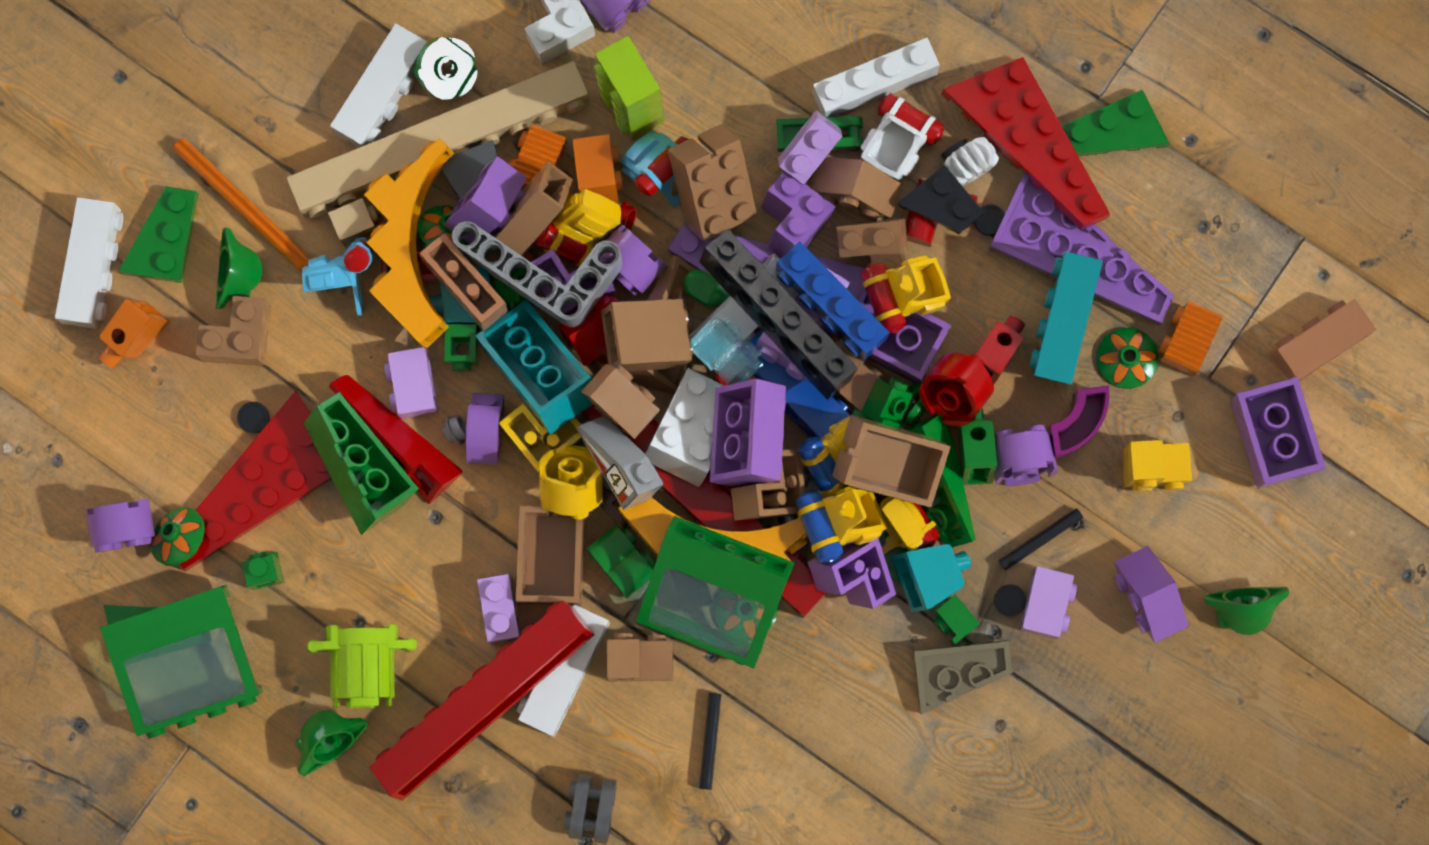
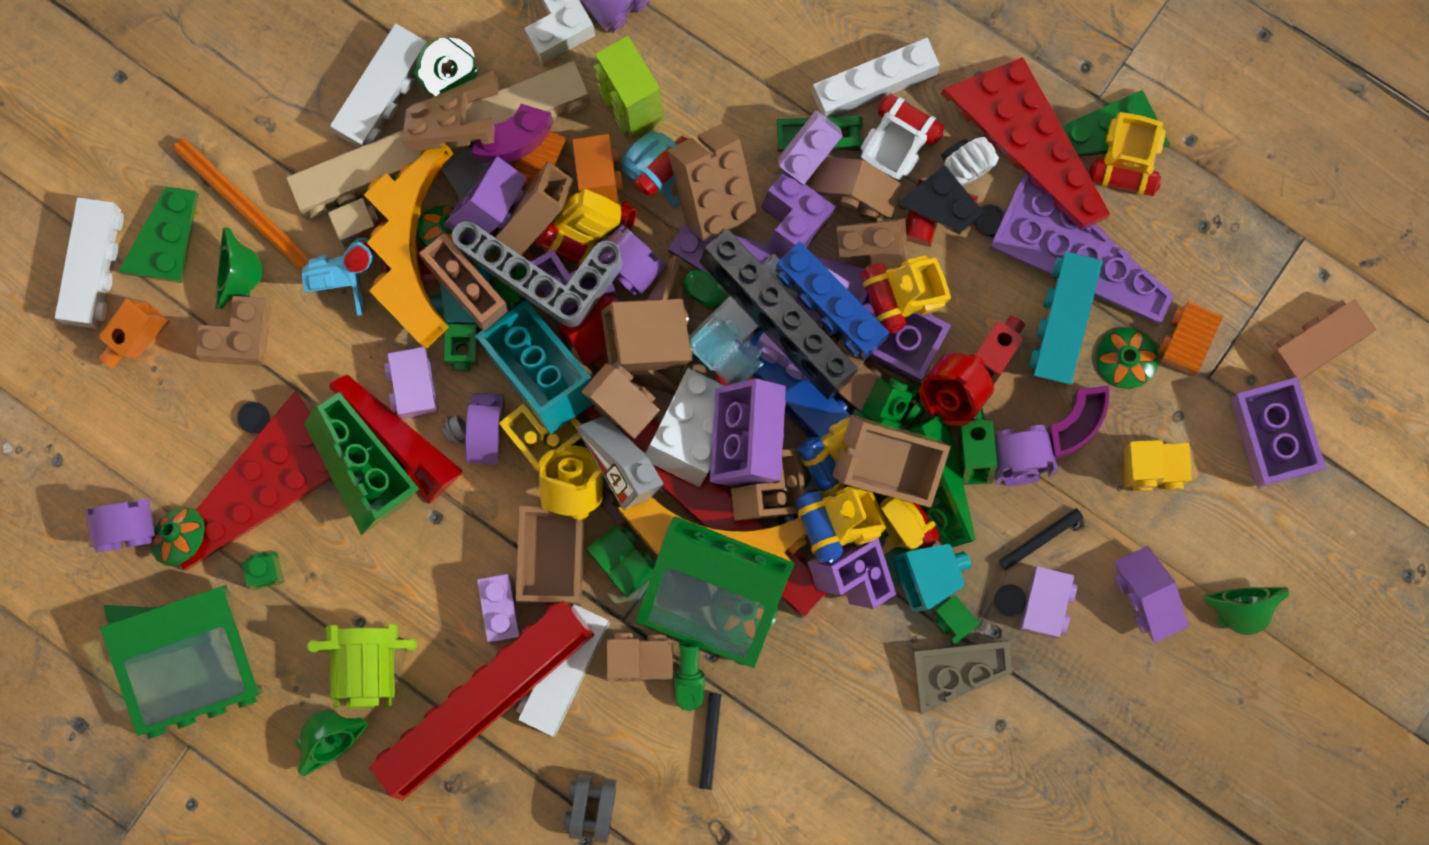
(444, 117): none -> medium nougat wing
(515, 136): none -> magenta brick
(688, 679): none -> green arm
(1131, 155): none -> yellow piece

